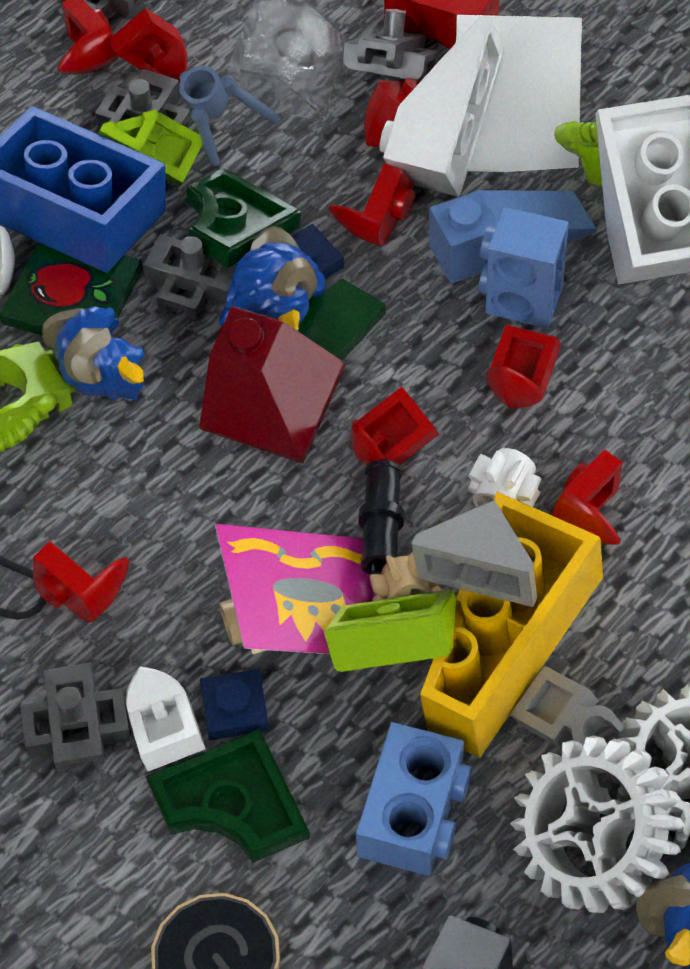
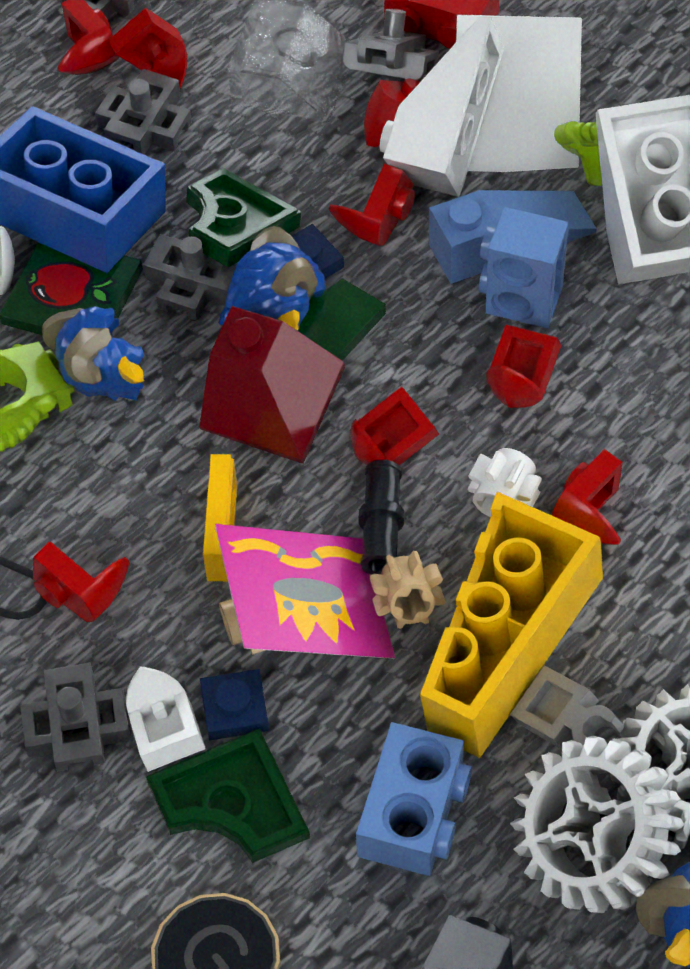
(159, 139): lime slope -> none
(208, 98): sand blue plant -> none
(219, 510): none -> yellow tile
(392, 631): lime slope -> none
(477, 555): light grey slope -> none

